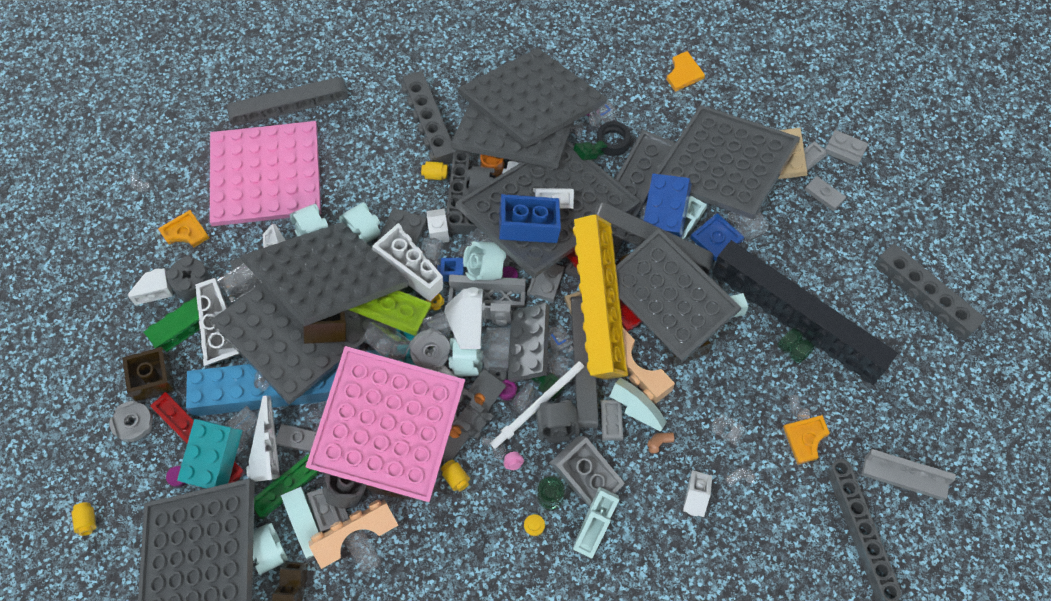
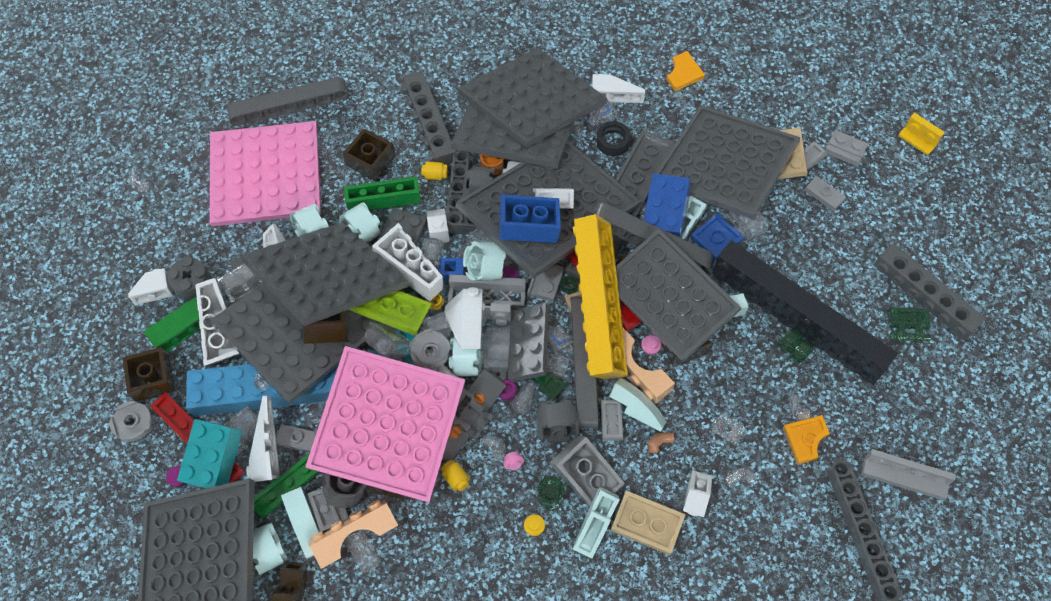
(83, 518): yellow brick -> none
(184, 229): light orange tile -> none
(369, 154): none -> dark brown brick
(383, 194): none -> green brick
(508, 431): white bar -> none
(569, 280): none -> clear green plate
(587, 151): dark green plate -> none
(617, 89): none -> white slope
(648, 522): none -> tan plate
(651, 344): none -> bright pink plate
(909, 319): none -> clear green plate
(921, 134): none -> yellow bracket

